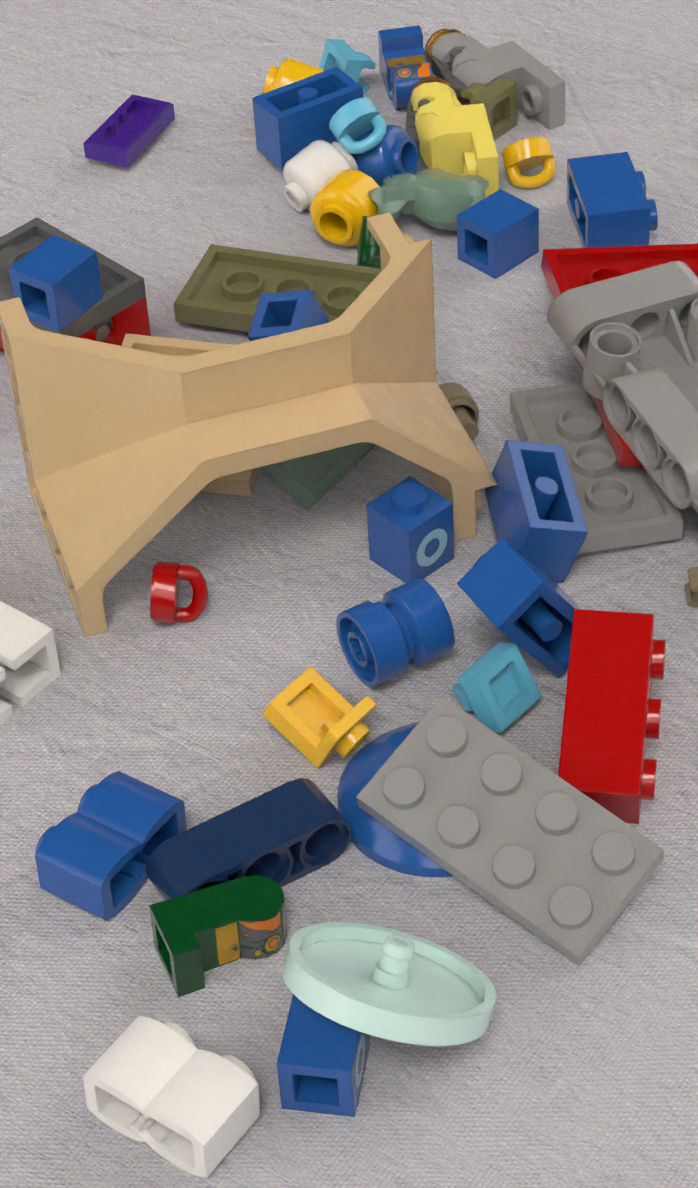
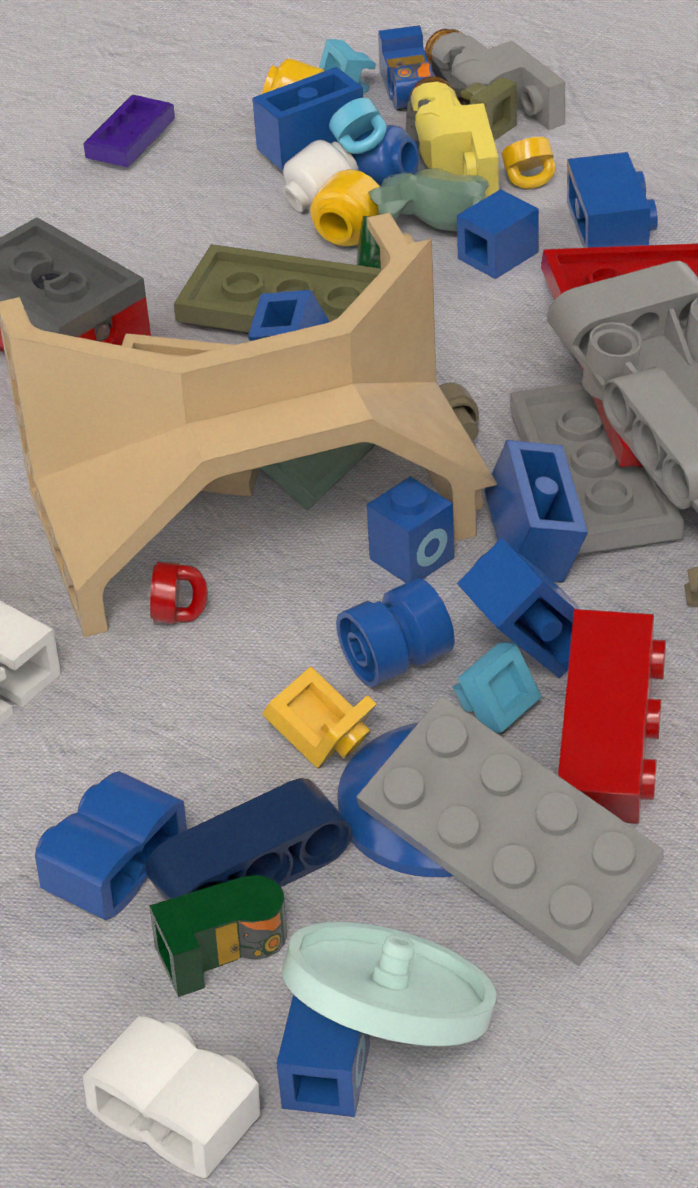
(57, 282): blue brick -> none

